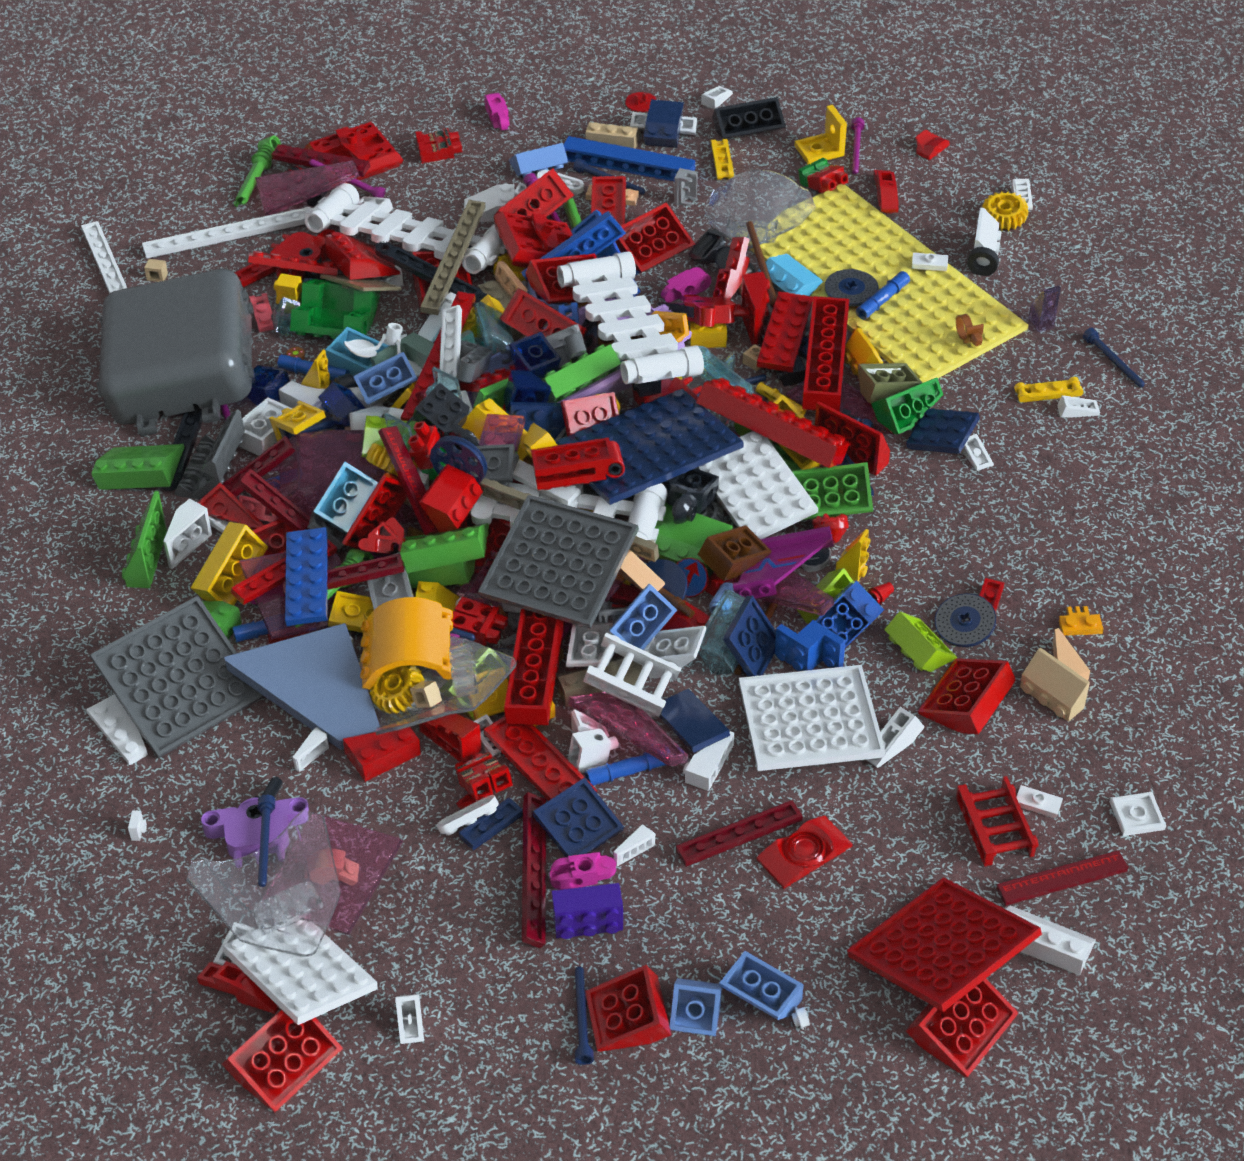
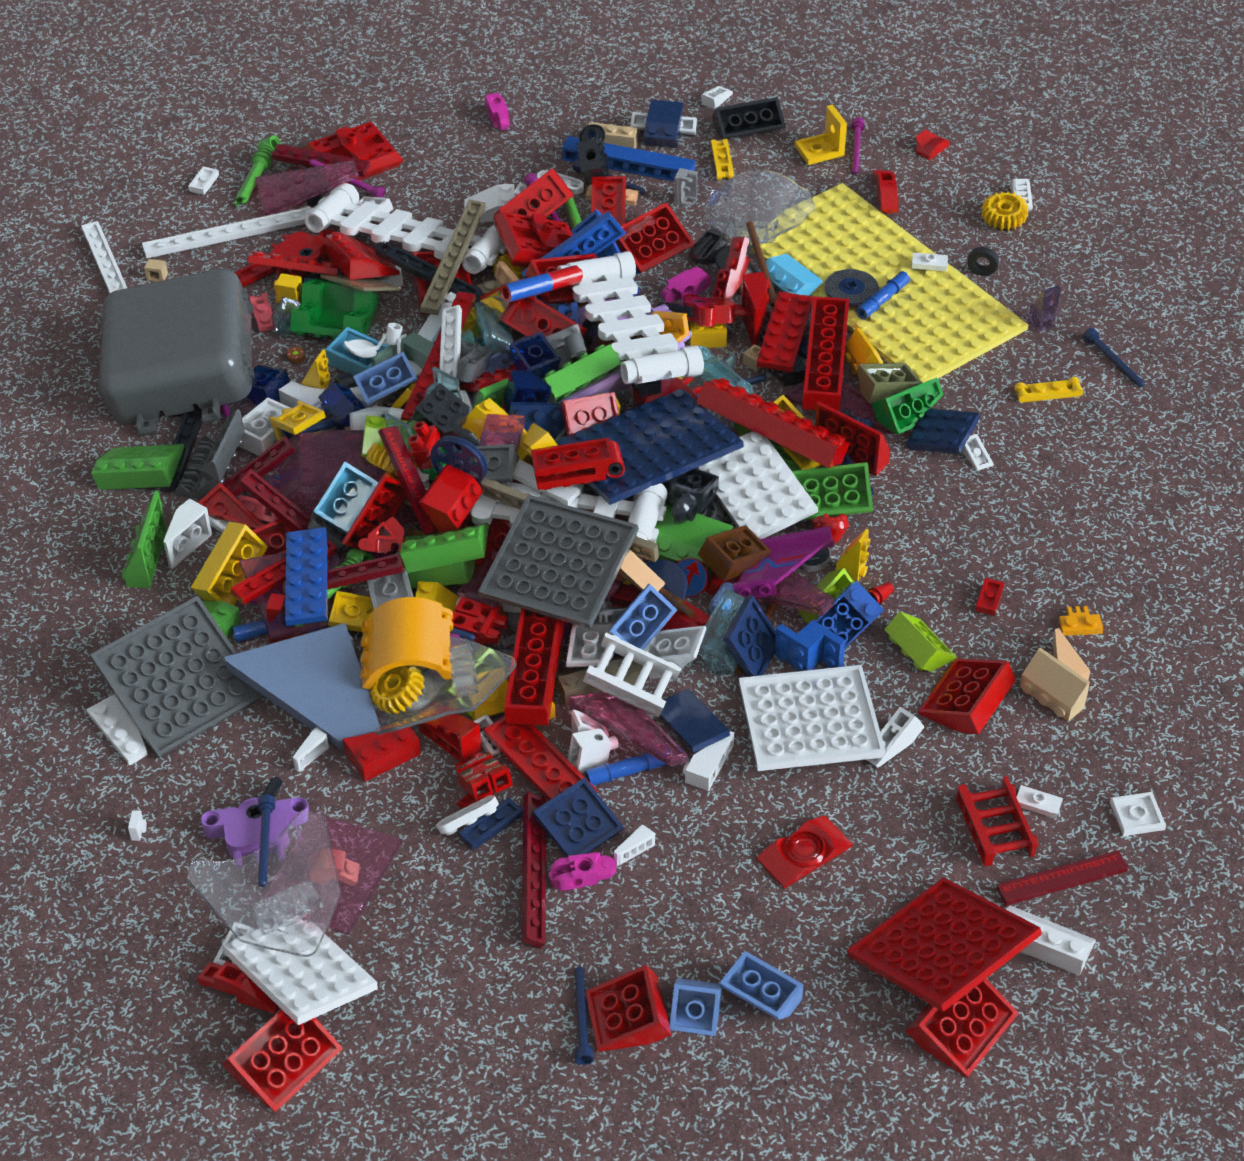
(203, 180): none -> white plate
(274, 606): none -> red slope
(302, 366): blue piece -> none
(409, 1018): white slope -> none
(426, 694): tan plate -> none
(438, 145): red hips -> none
(537, 284): none -> door
(539, 160): medium blue slope -> none
(587, 910): dark purple brick -> none
(591, 153): none -> black brick
(639, 101): red piece -> none
(738, 833): dark red plate -> none
(774, 394): yellow pin -> none
(800, 1017): white plate -> none
(822, 176): red hips -> none
(970, 332): dark orange piece -> none
(972, 632): piece -> none
(987, 234): white slope -> none
(1071, 407): white slope -> none

